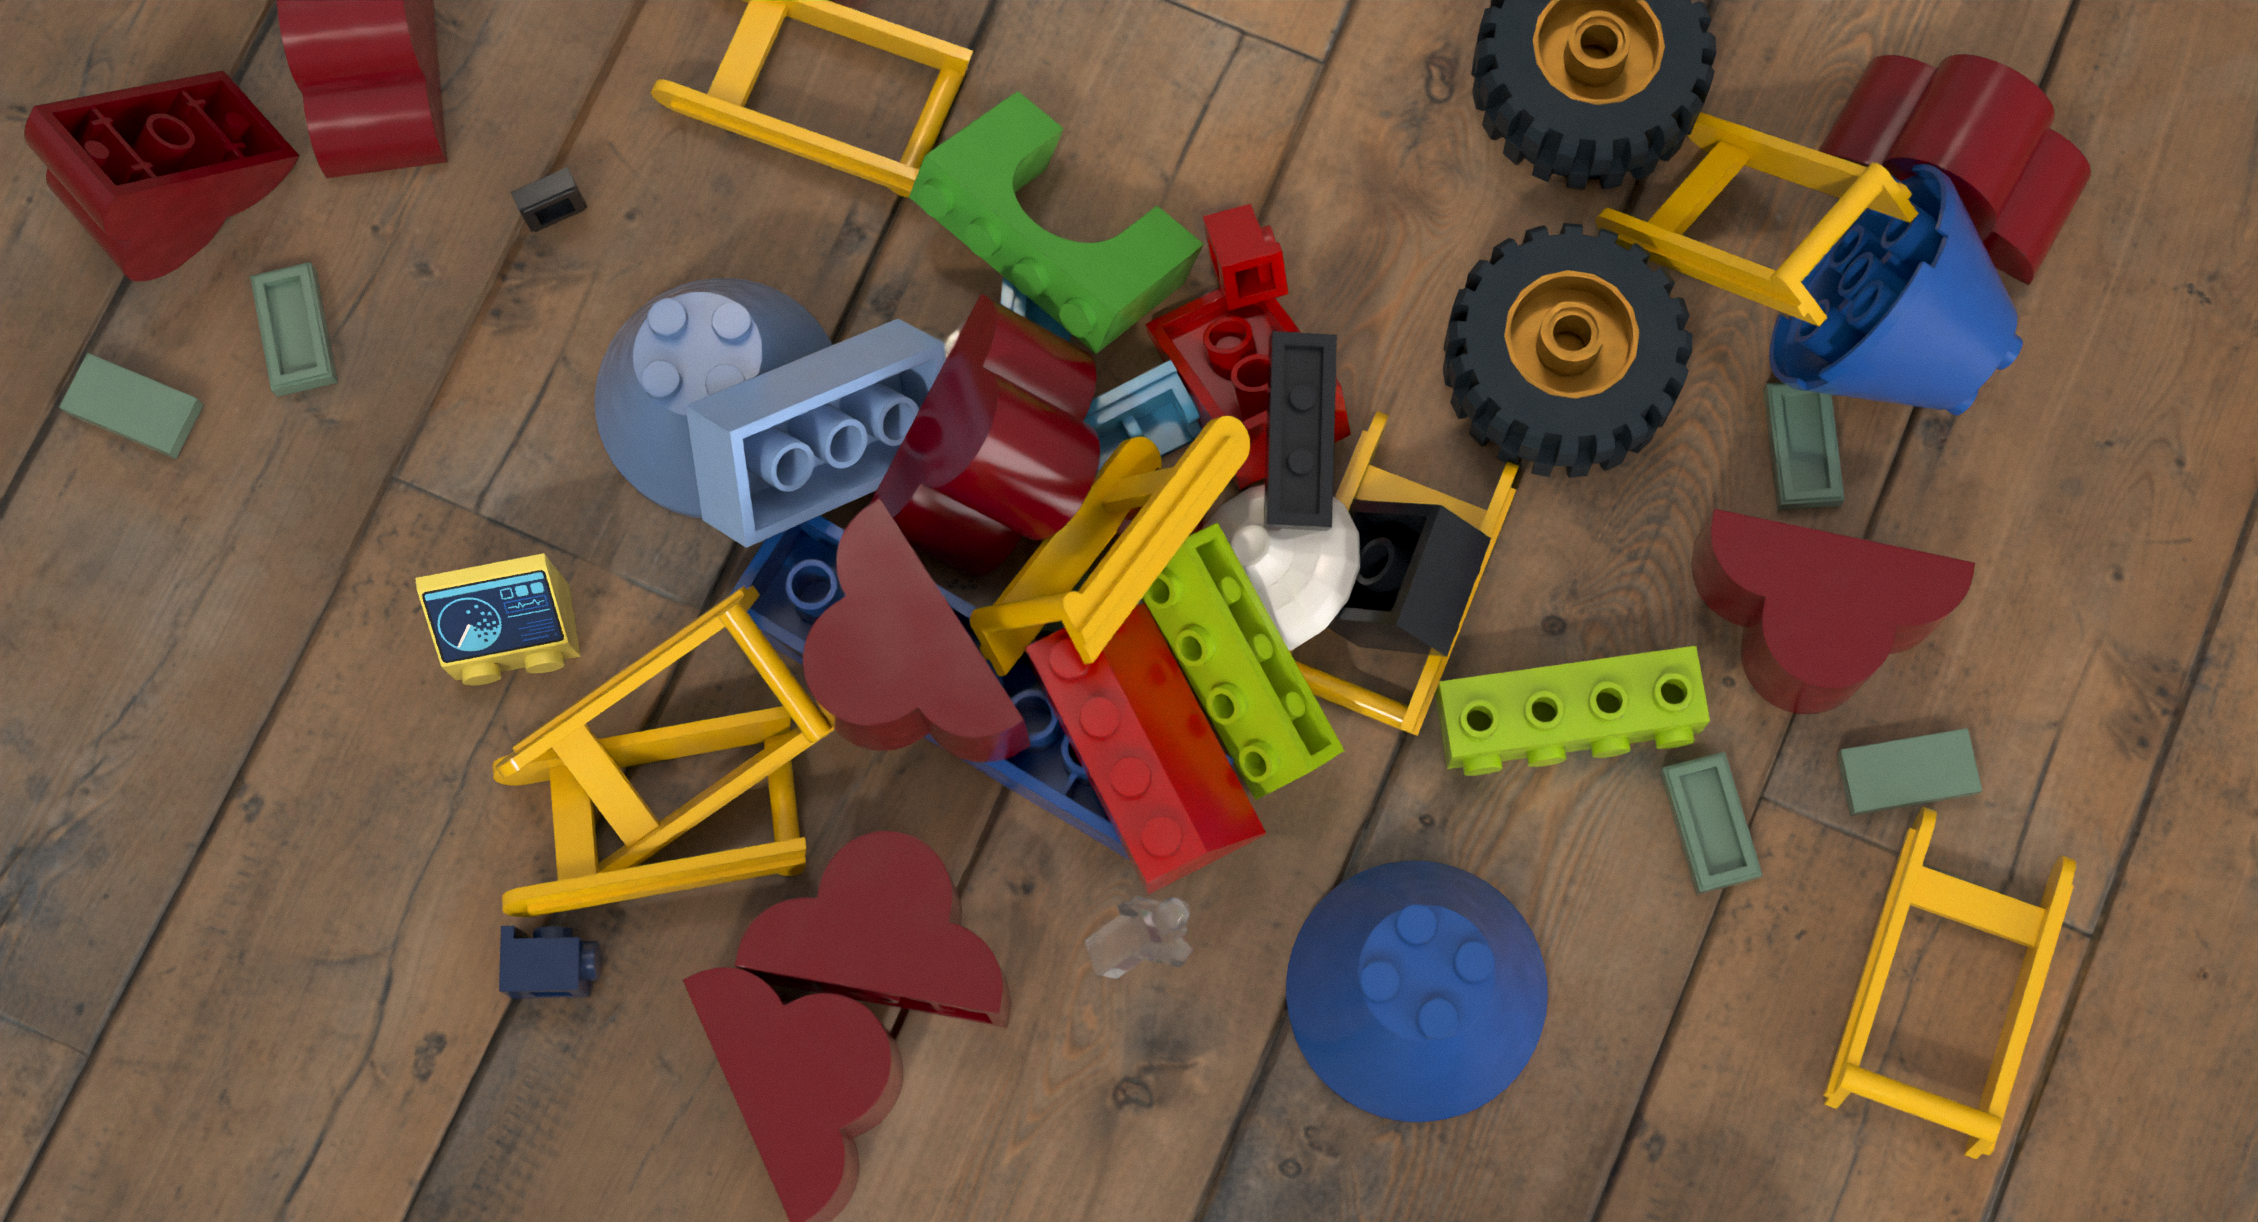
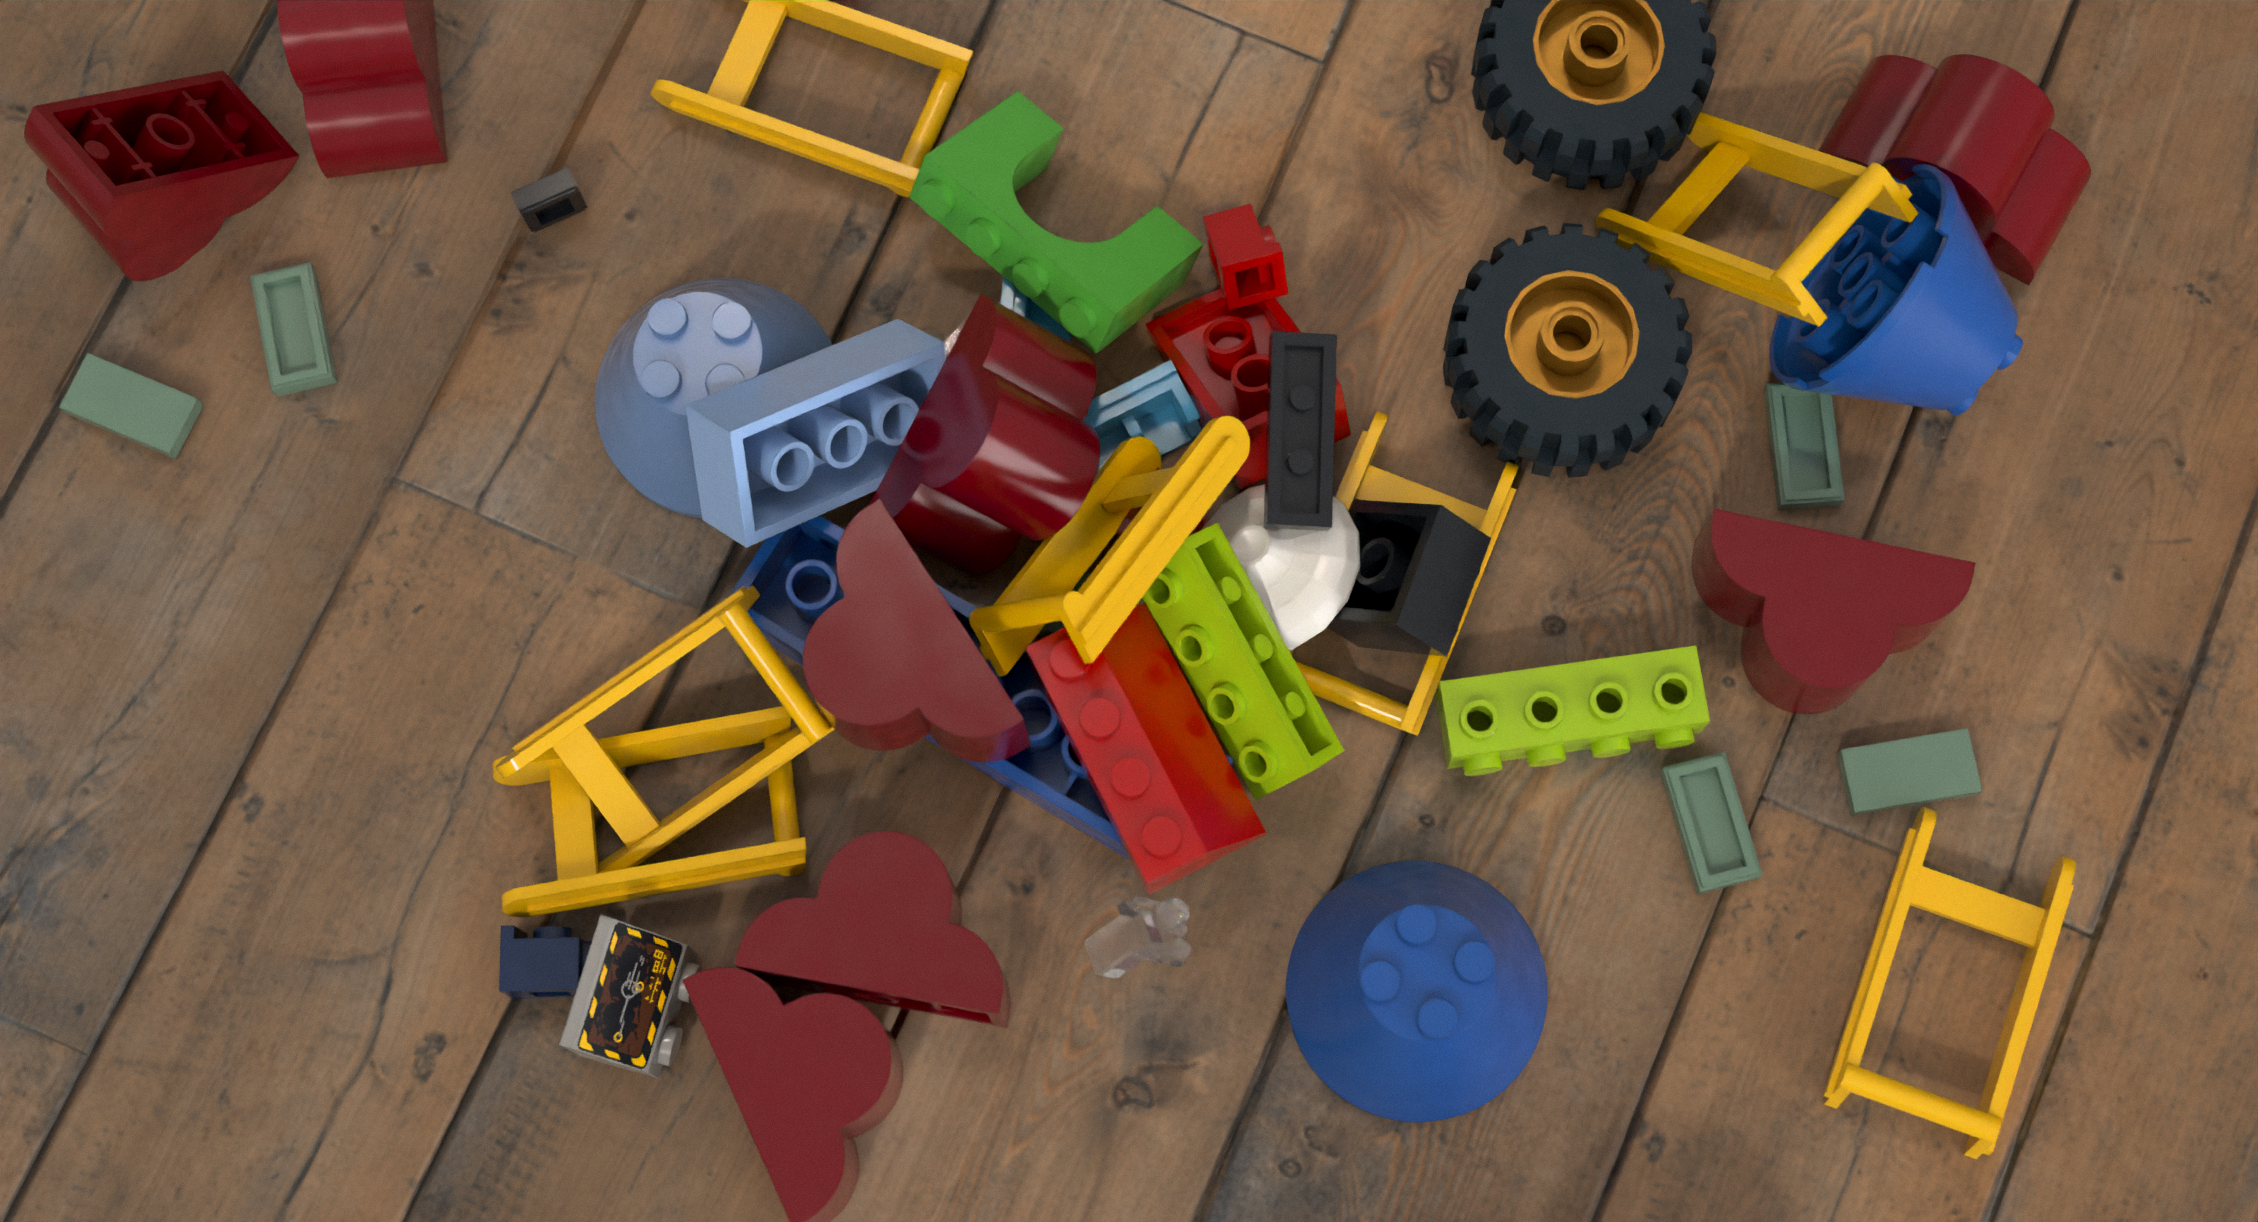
(500, 618): slope -> none
(630, 998): none -> slope

